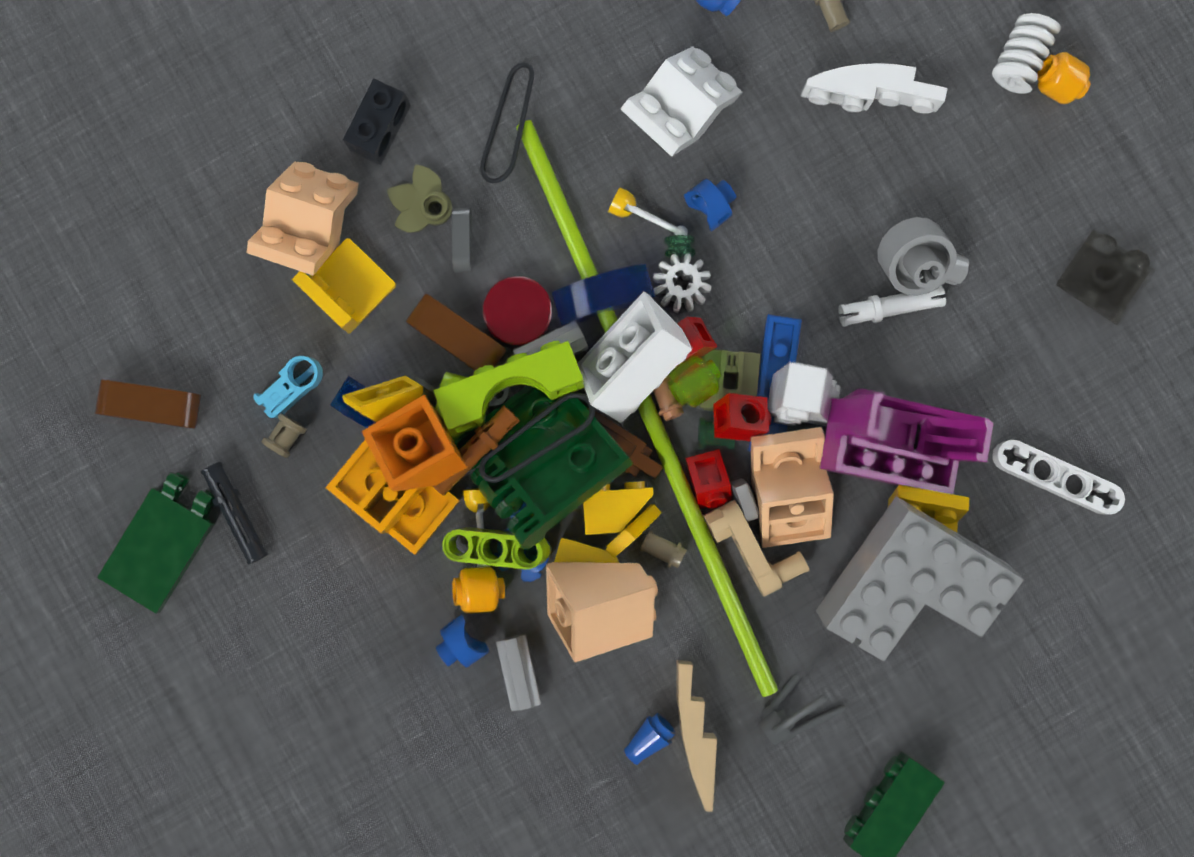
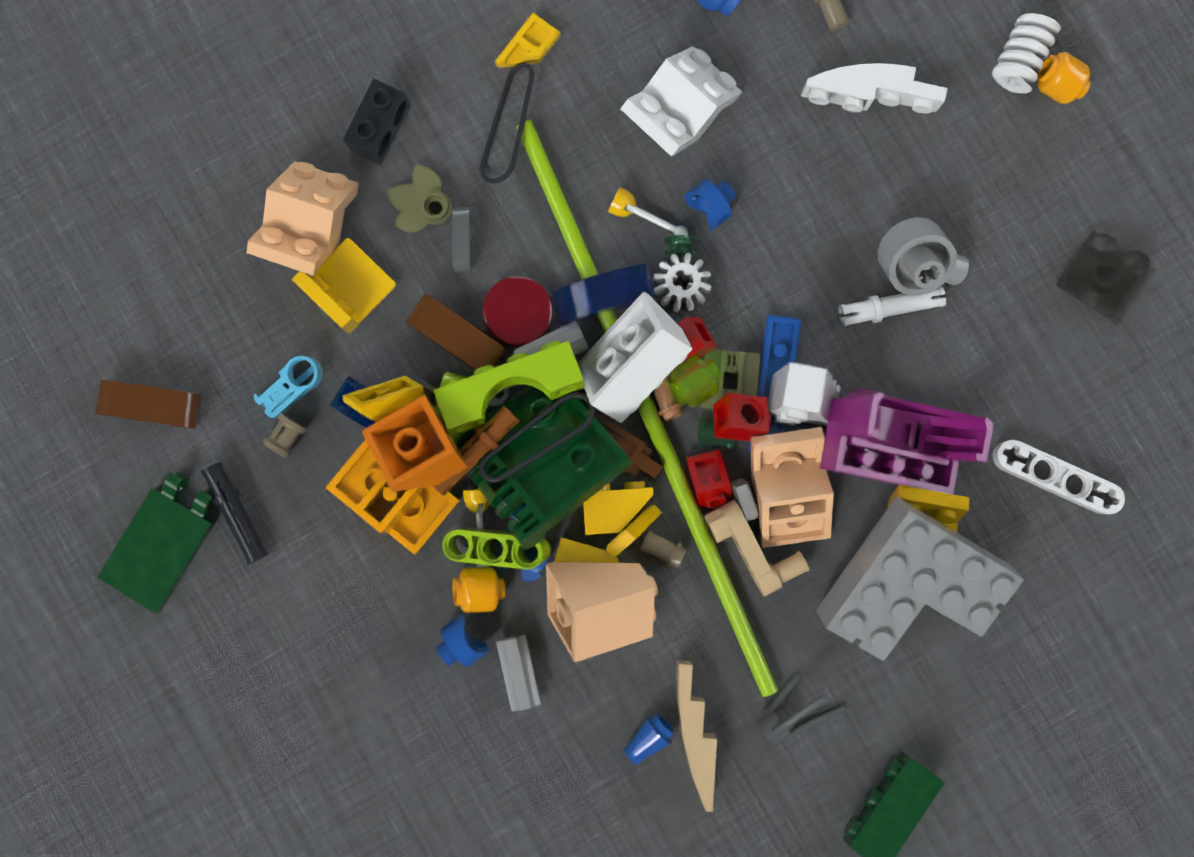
(529, 43): none -> yellow tile

